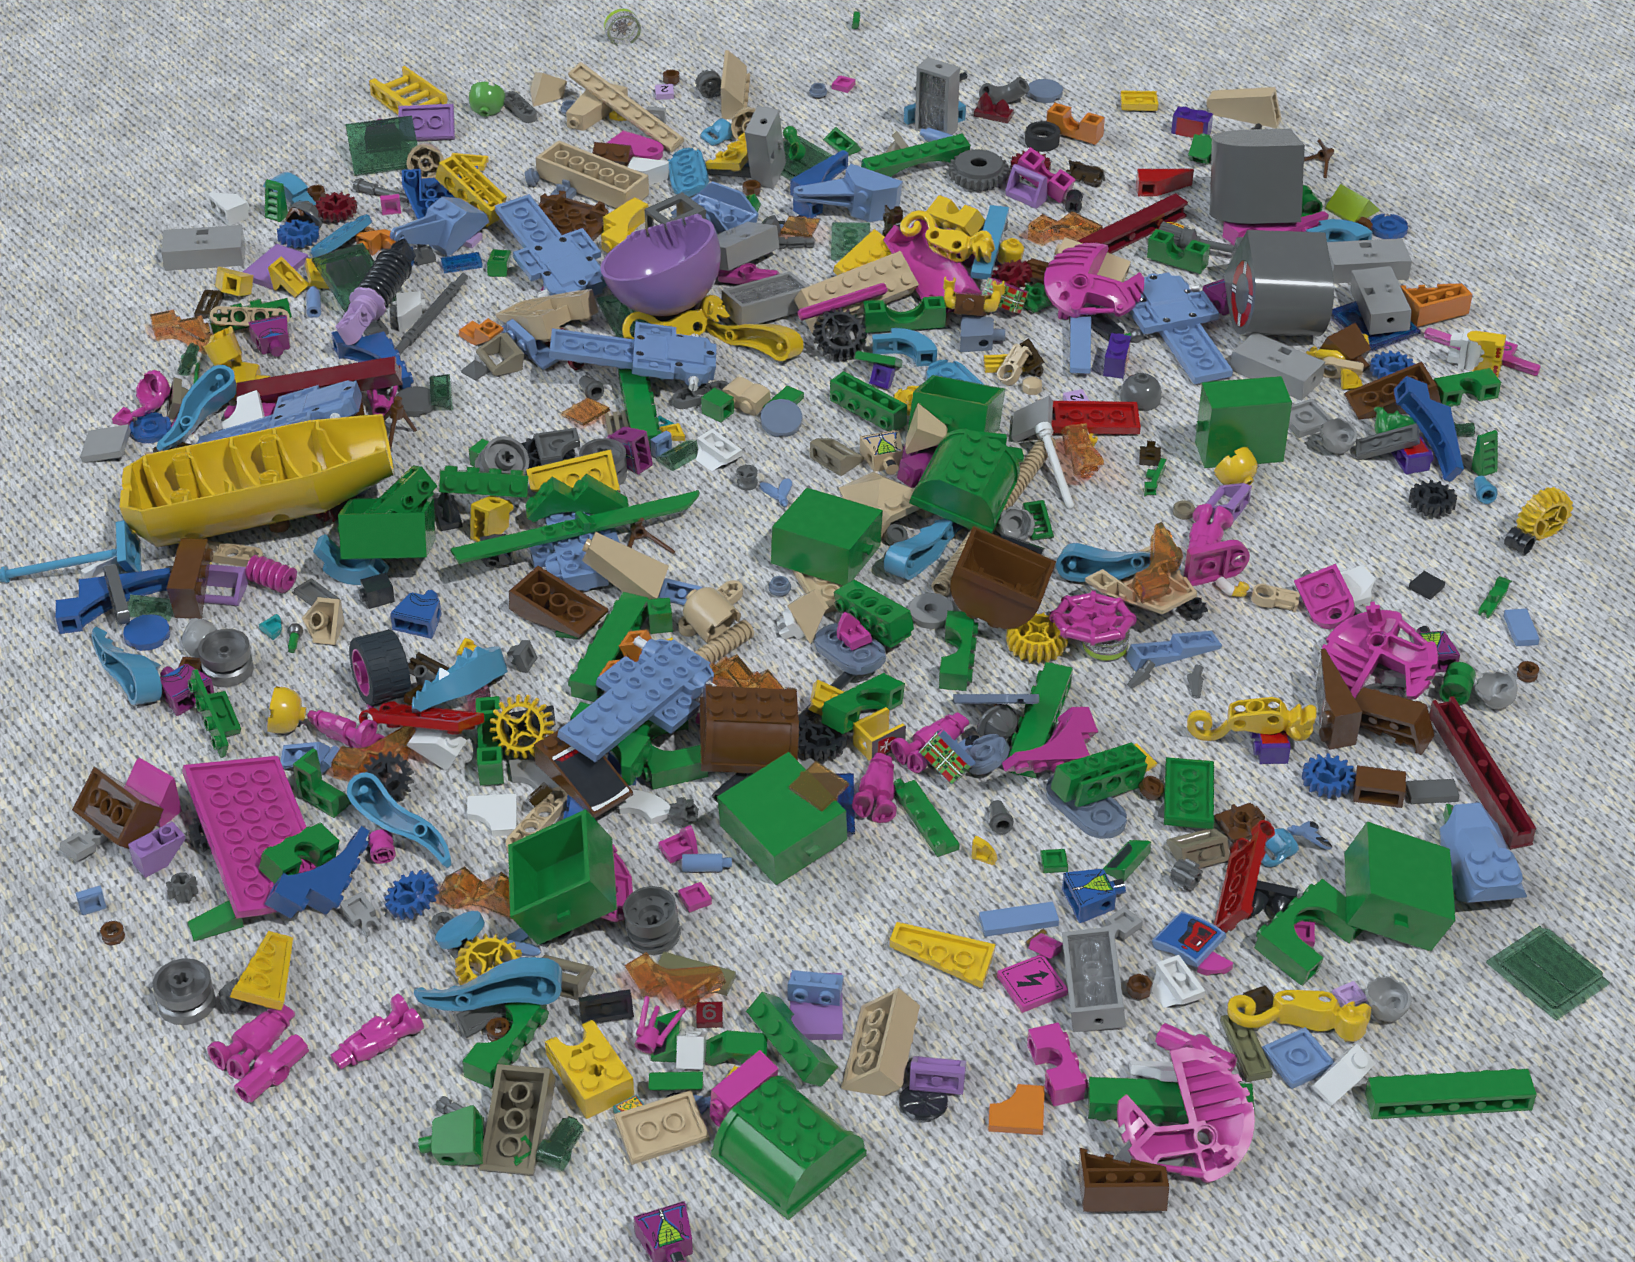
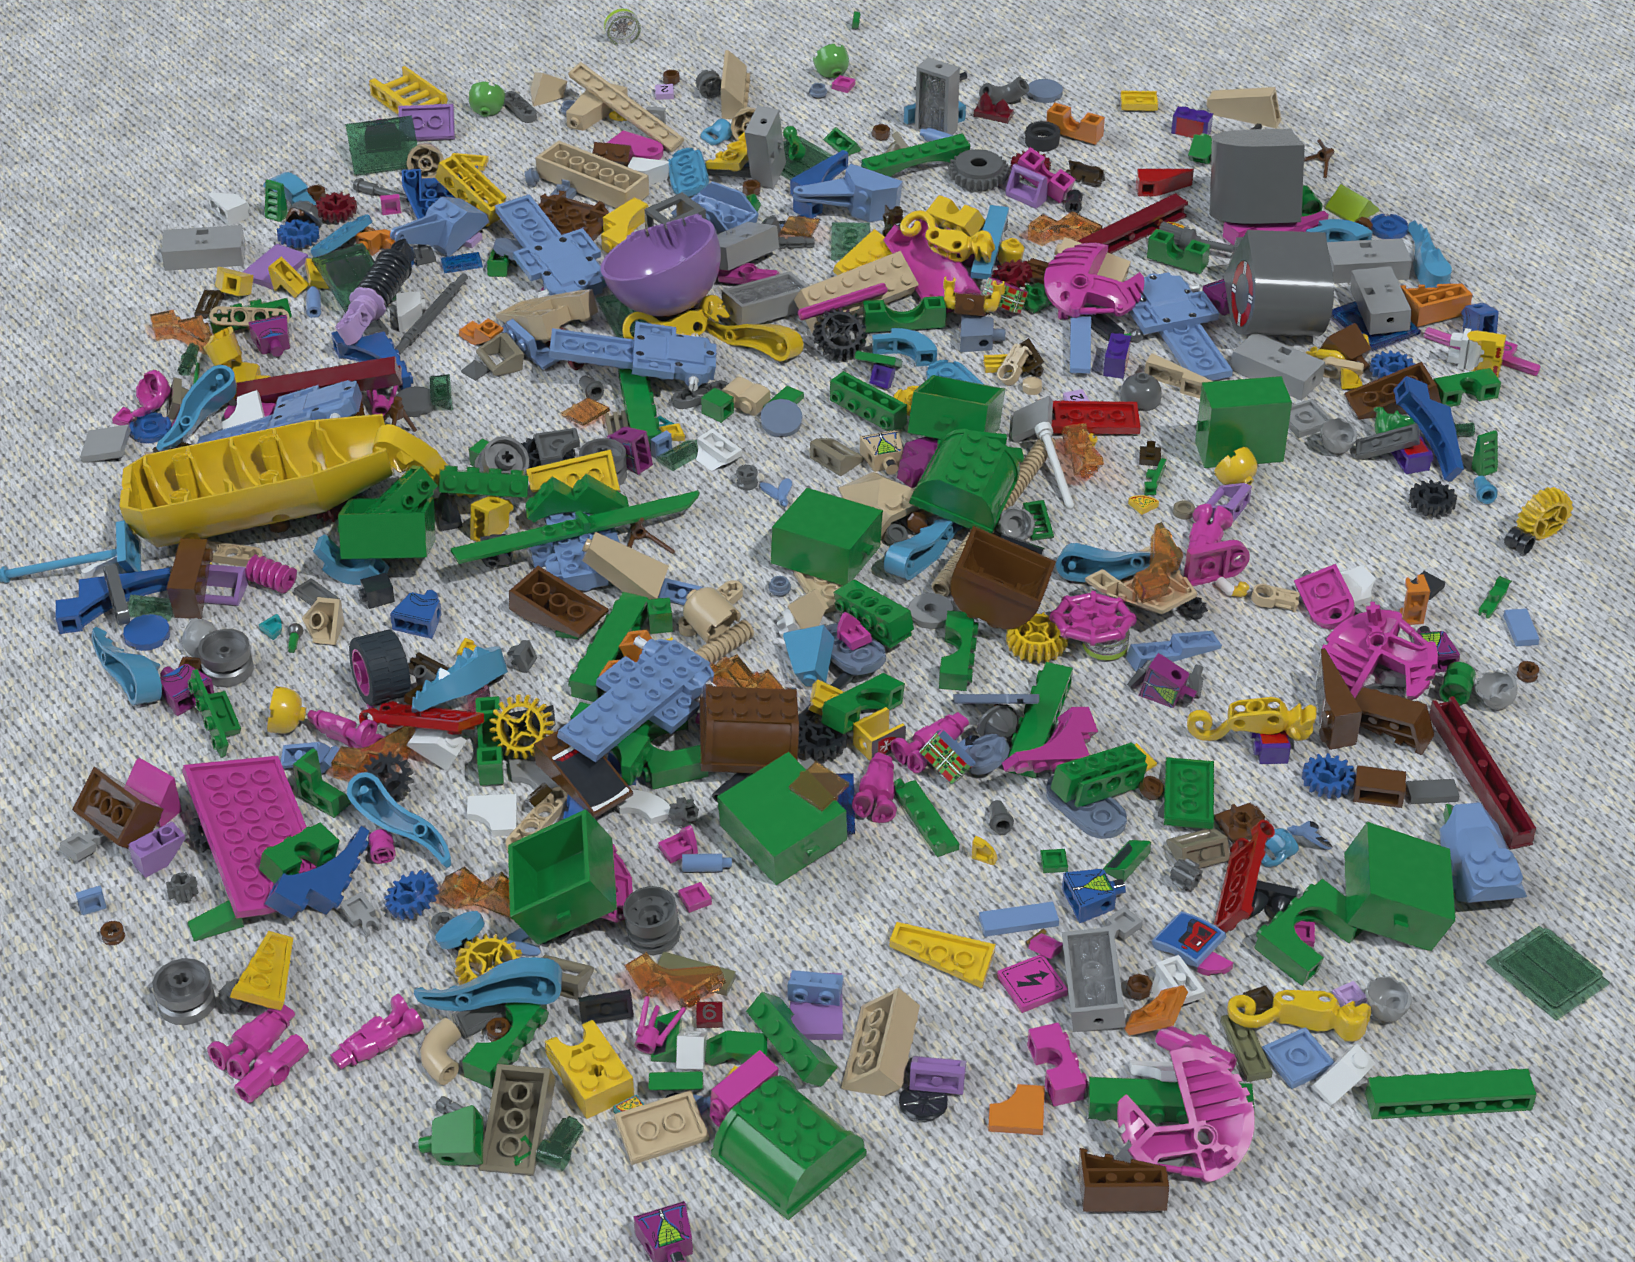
(408, 450): none -> yellow animal
(435, 1049): none -> tan cylinder
(506, 246): none -> sand blue tile
(810, 653): none -> dark azure slope
(831, 61): none -> bright green cylinder
(881, 132): none -> reddish brown tile
(916, 521): none -> reddish brown tile
(924, 431): tan slope -> none
(1143, 503): none -> tile
(1158, 1013): none -> orange tile
(1166, 683): none -> magenta torso
(1175, 375): none -> tan slope
(1415, 601): none -> orange hinge
(1428, 262): none -> dark azure animal
(1480, 318): none -> blue torso

